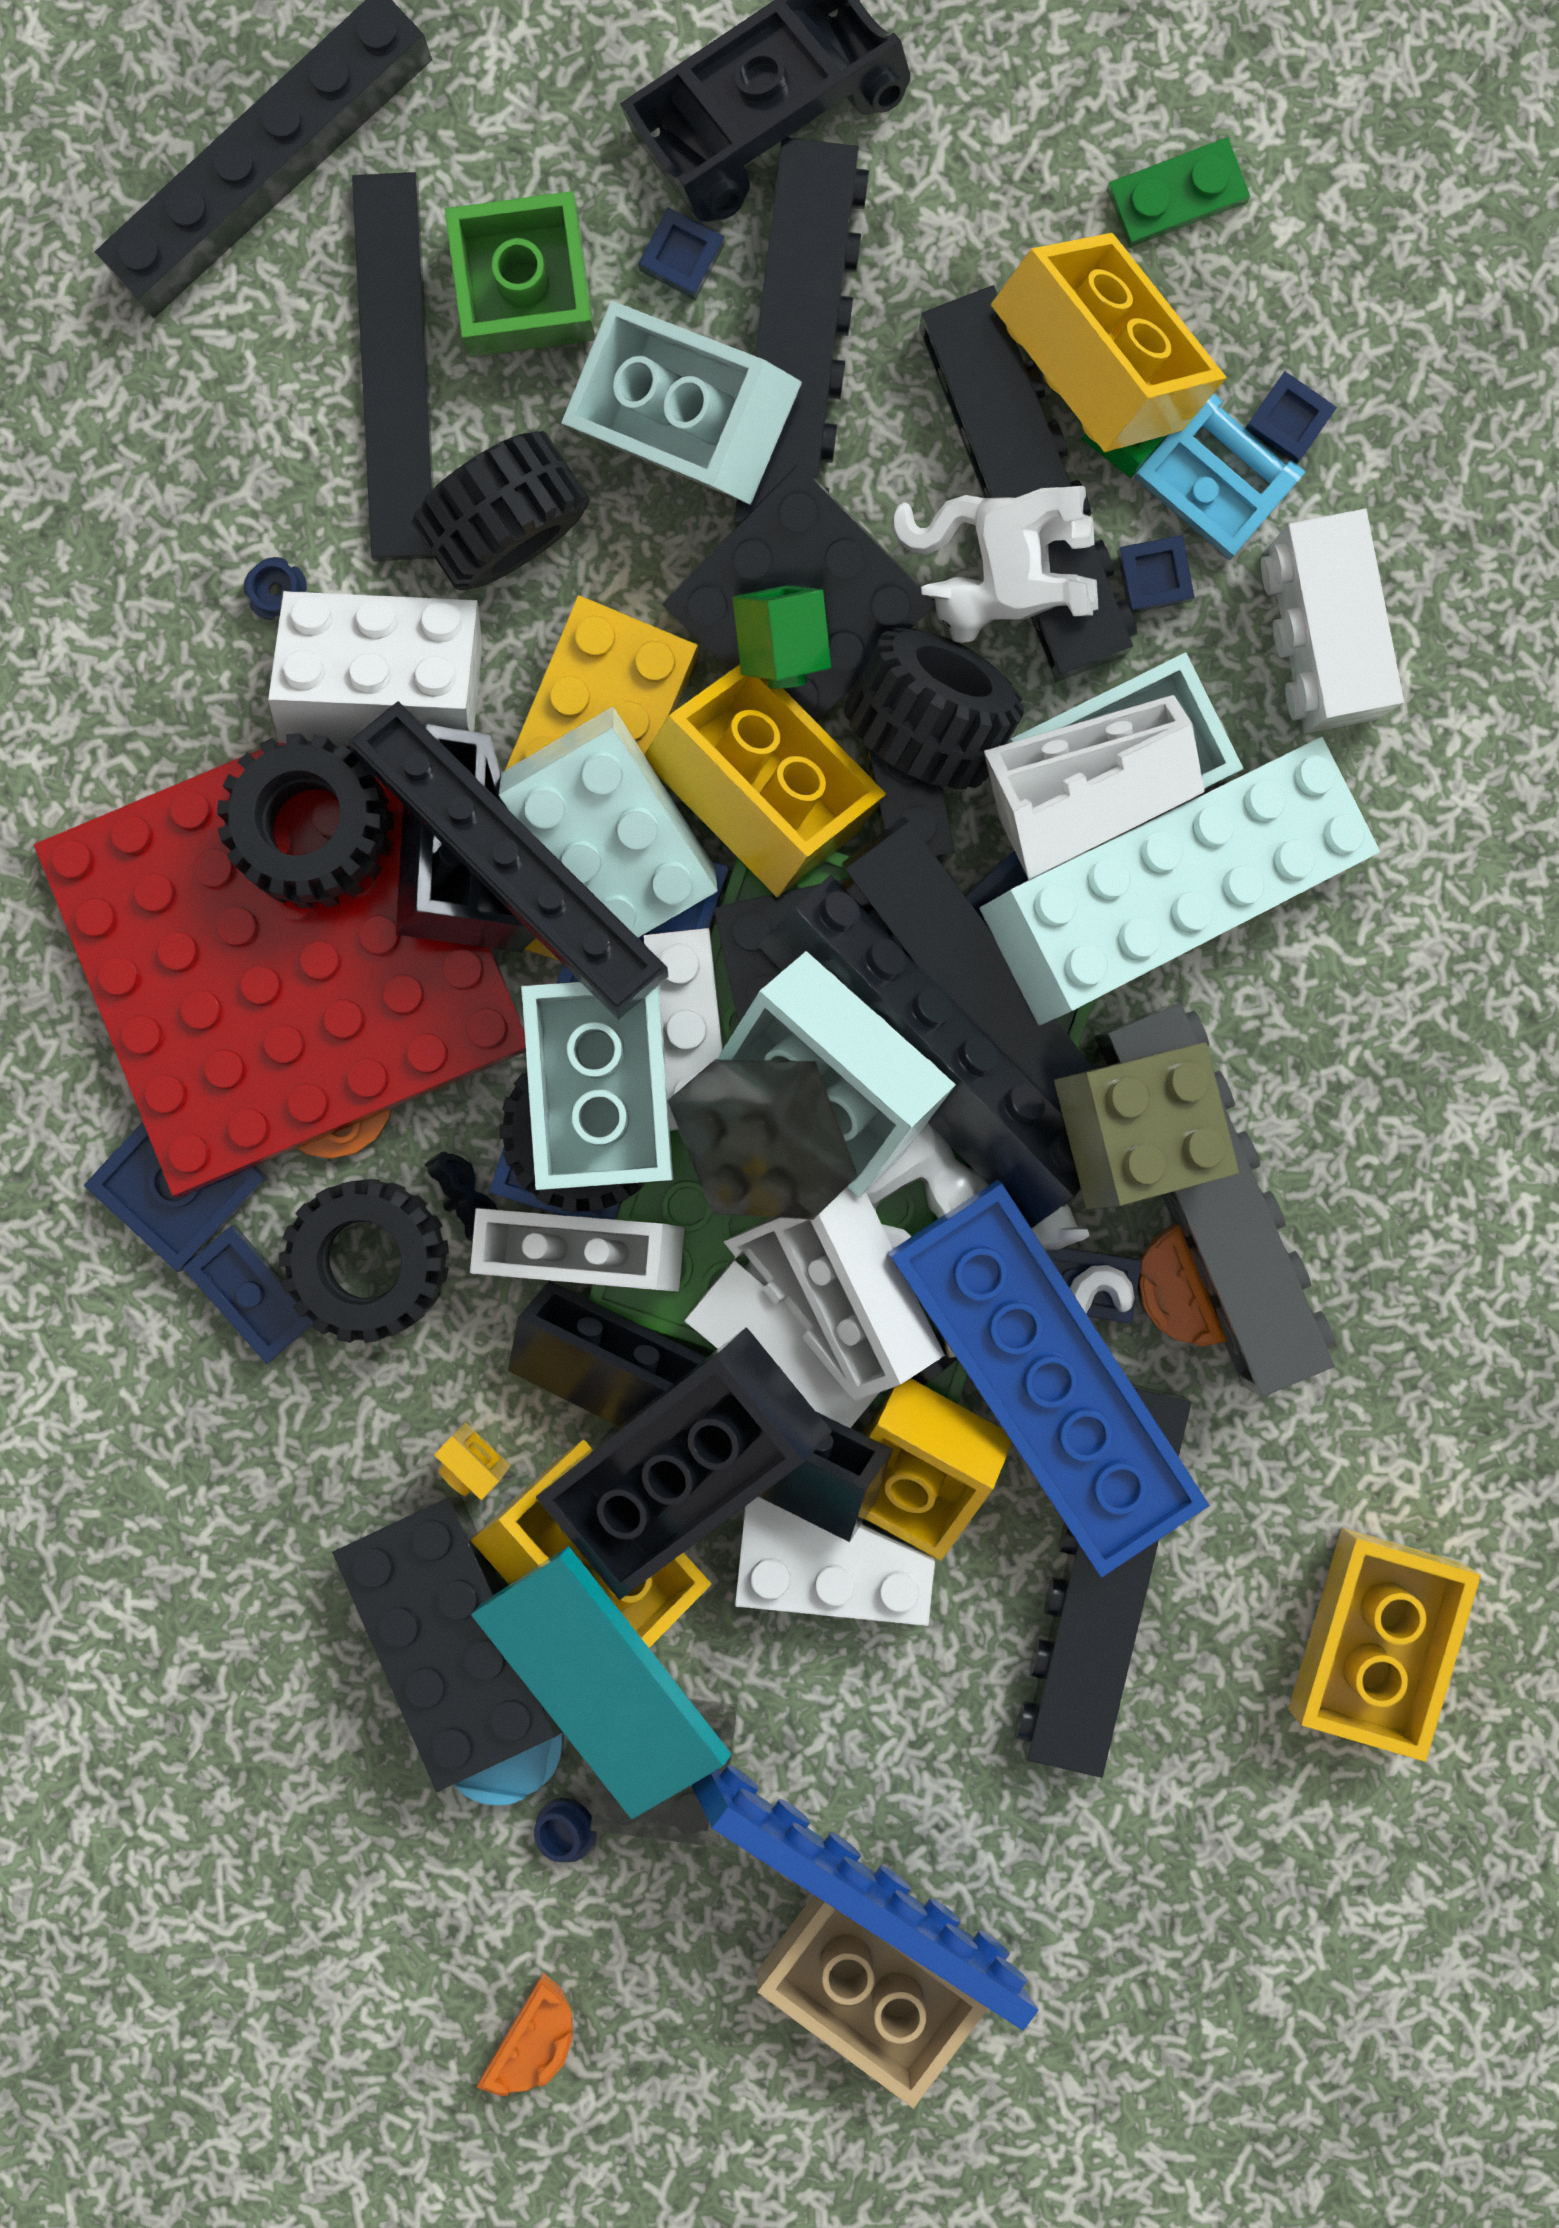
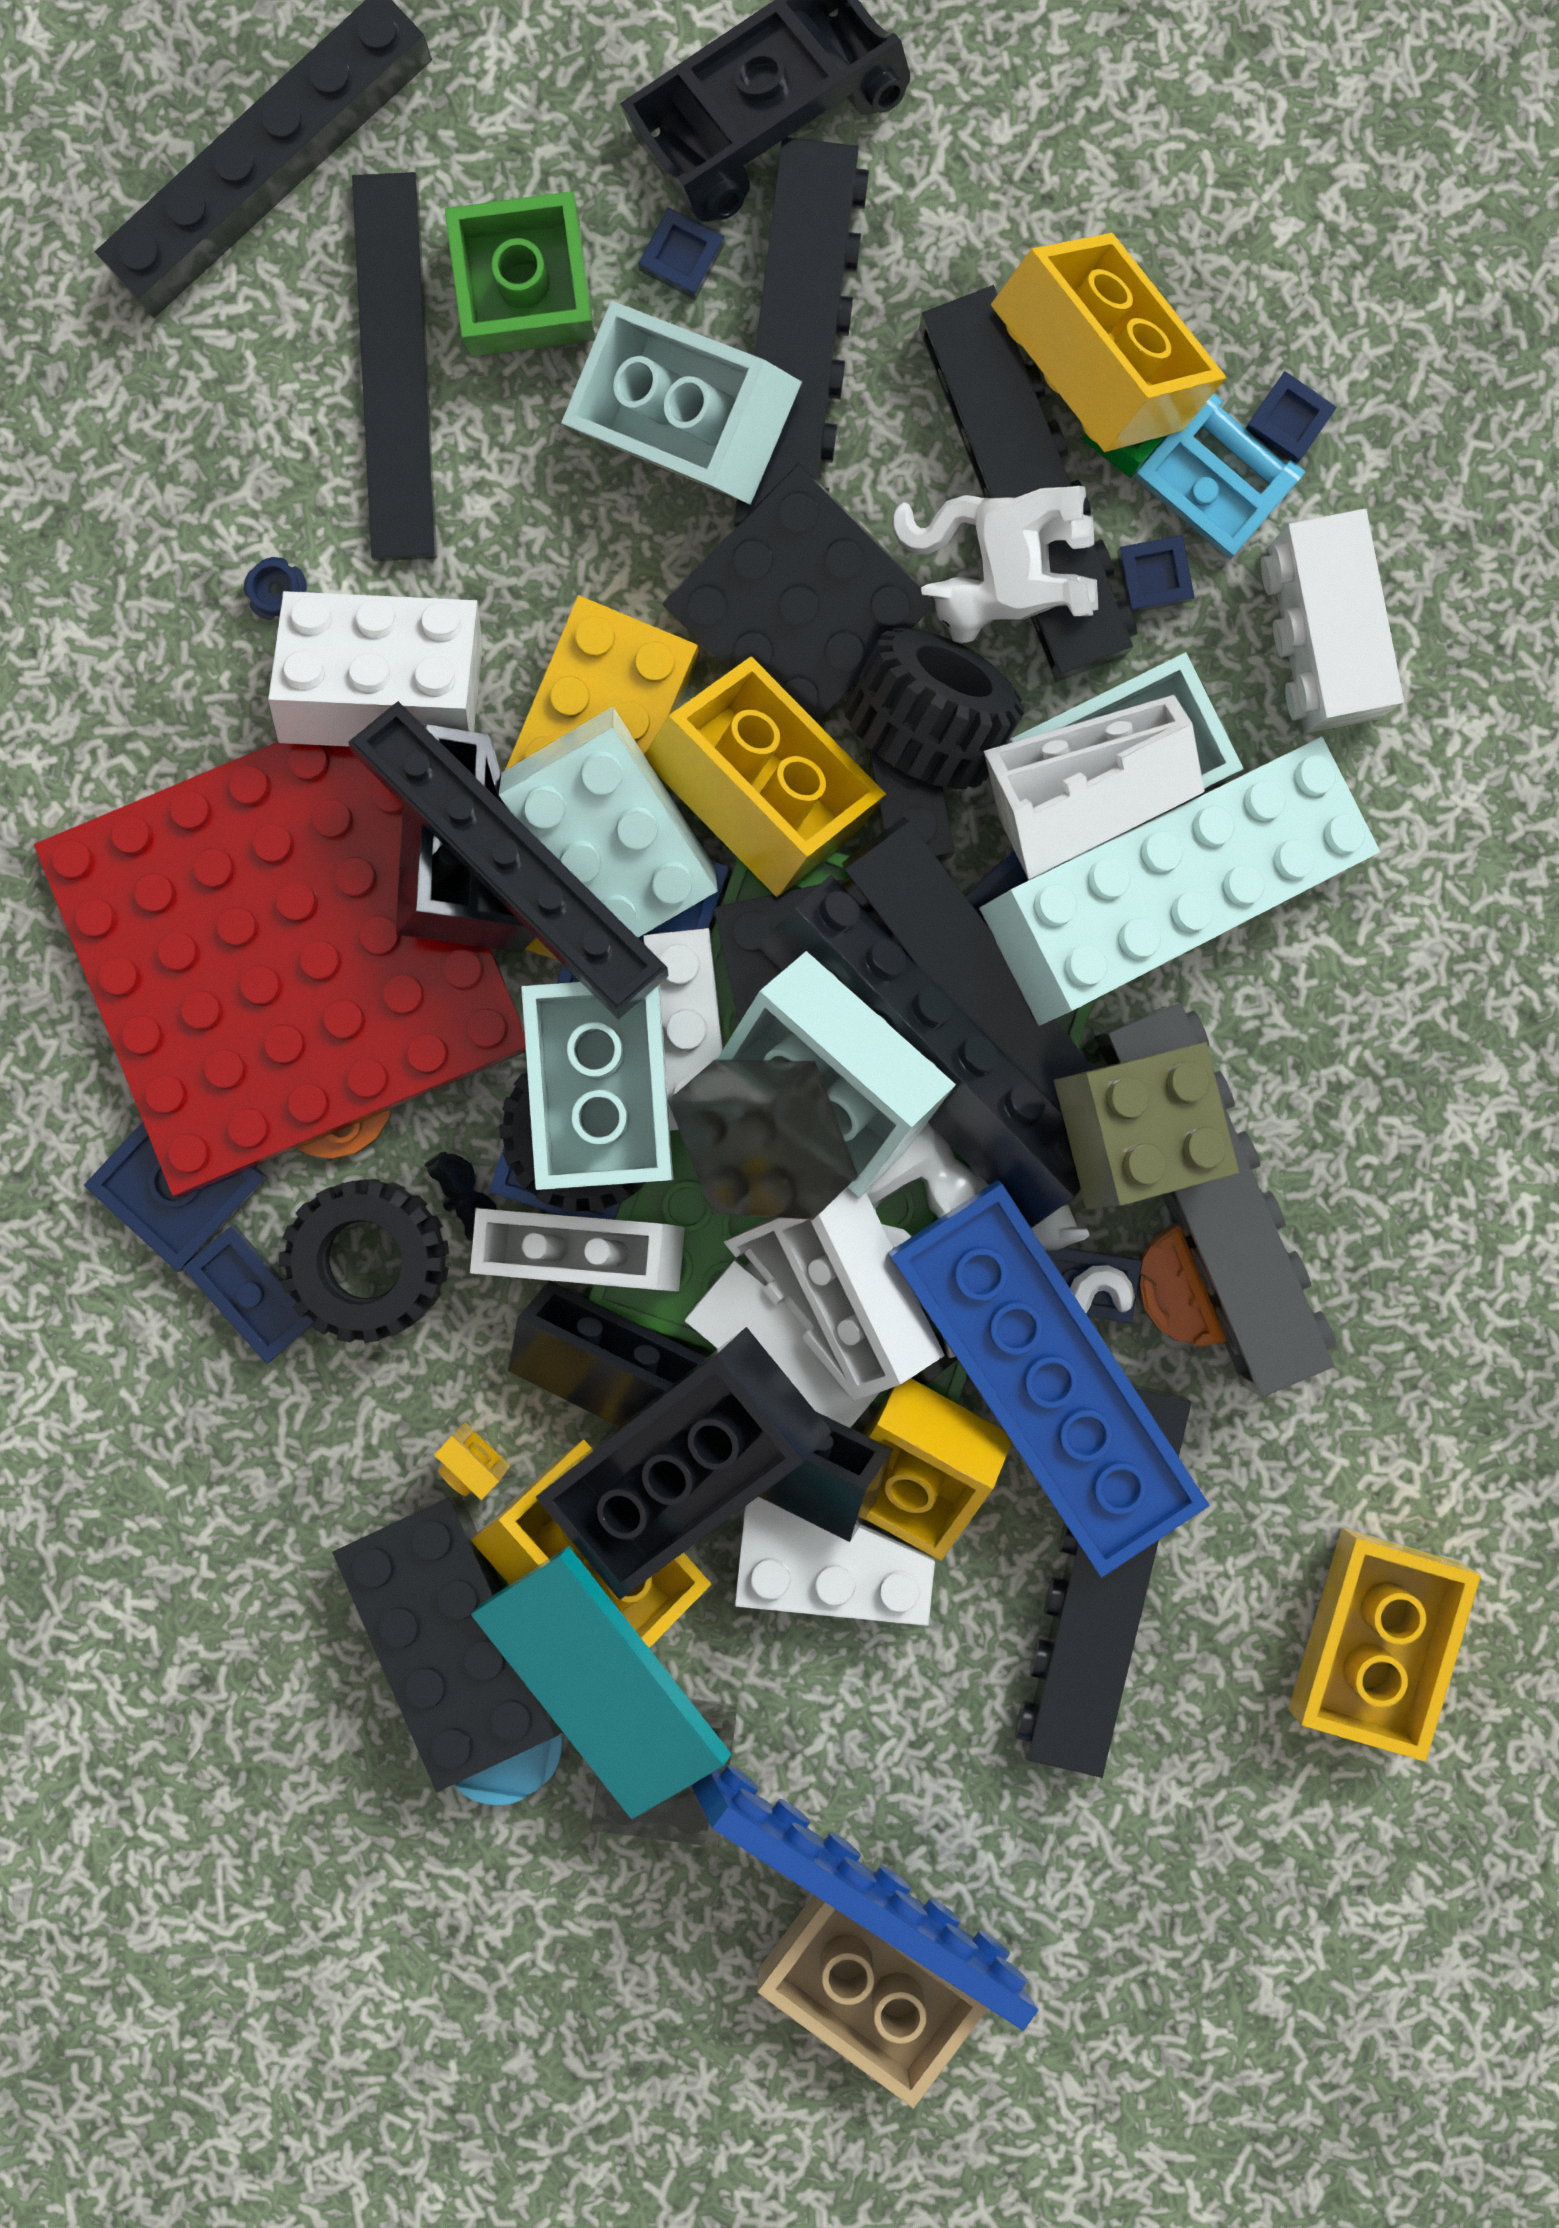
(269, 785): black tyre -> none
(500, 510): black tyre -> none
(533, 2044): orange plate -> none
(564, 1831): dark blue plate -> none
(782, 634): green brick -> none
(1178, 192): green plate -> none

